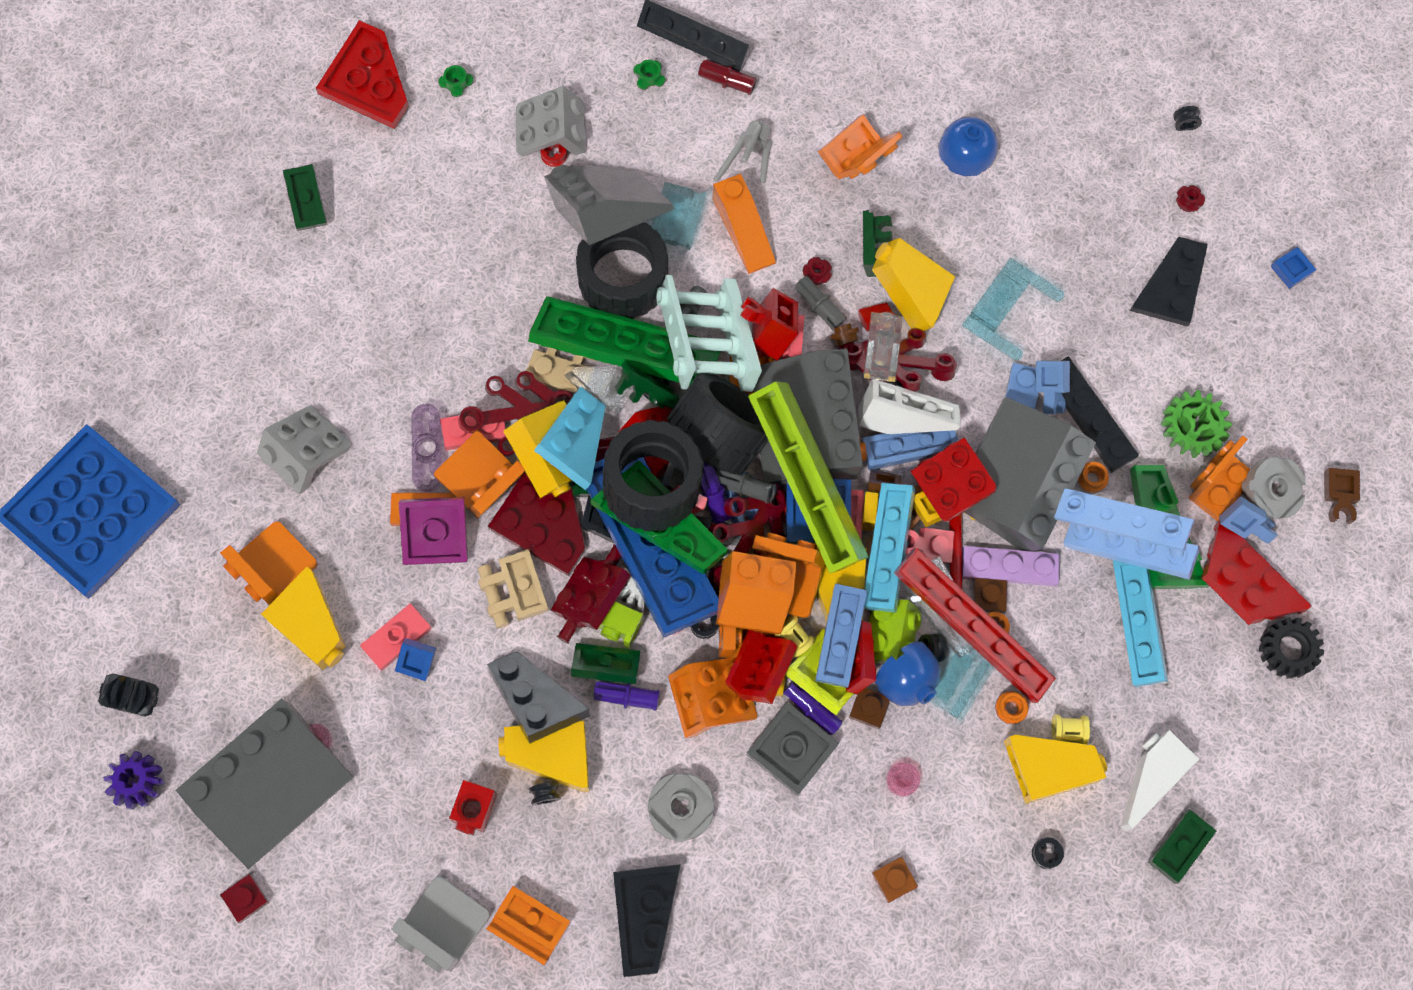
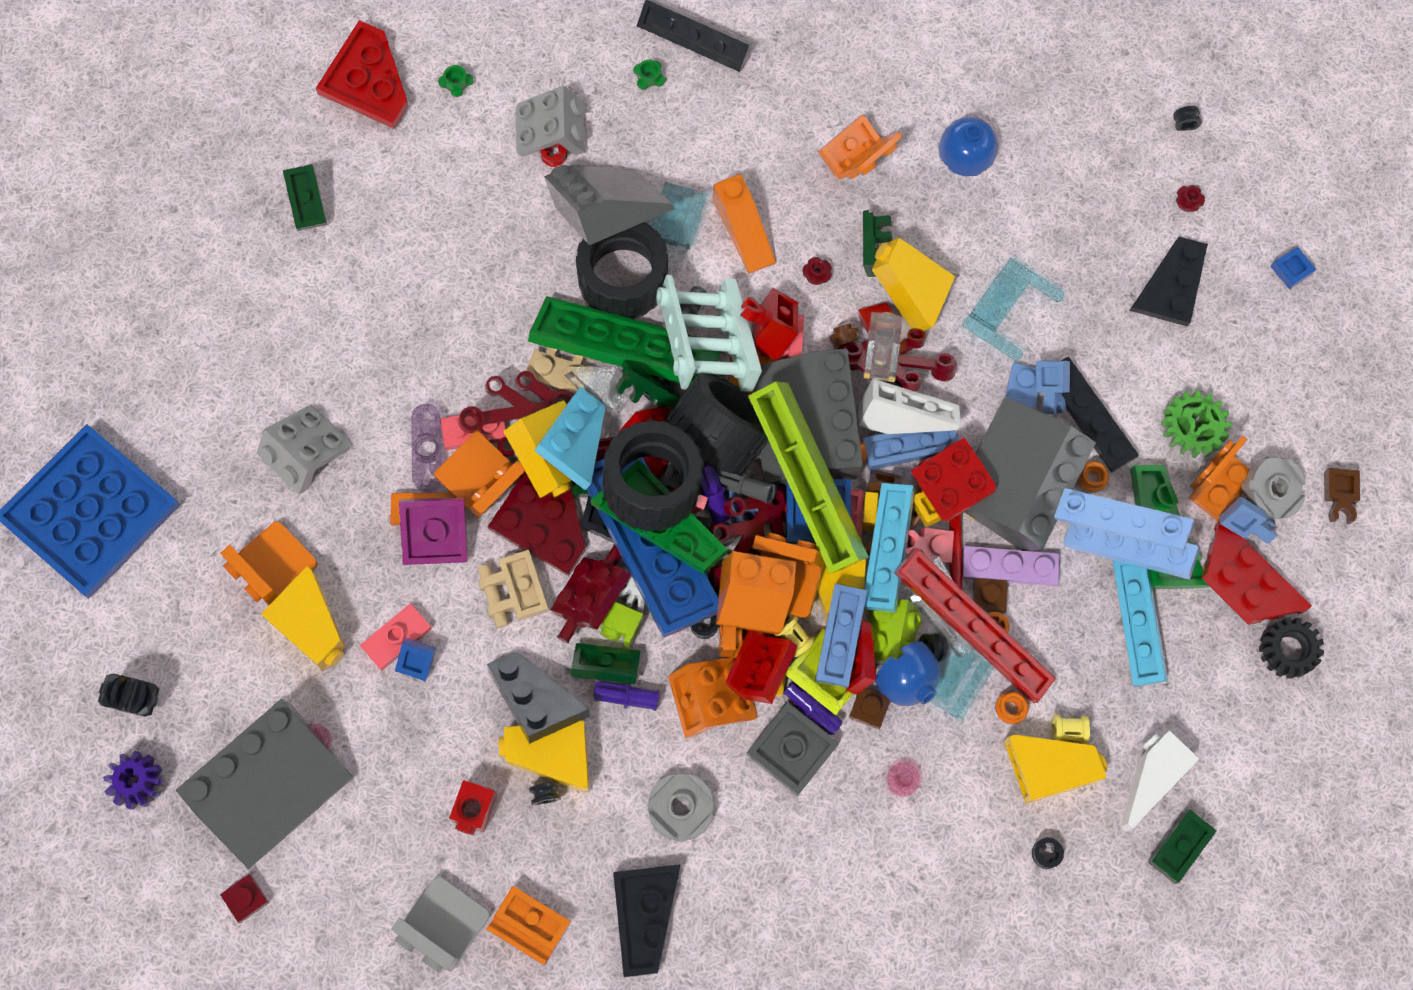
(727, 77): dark red axle -> none
(754, 140): light grey plant -> none
(820, 303): dark grey axle -> none
(894, 879): dark orange plate -> none

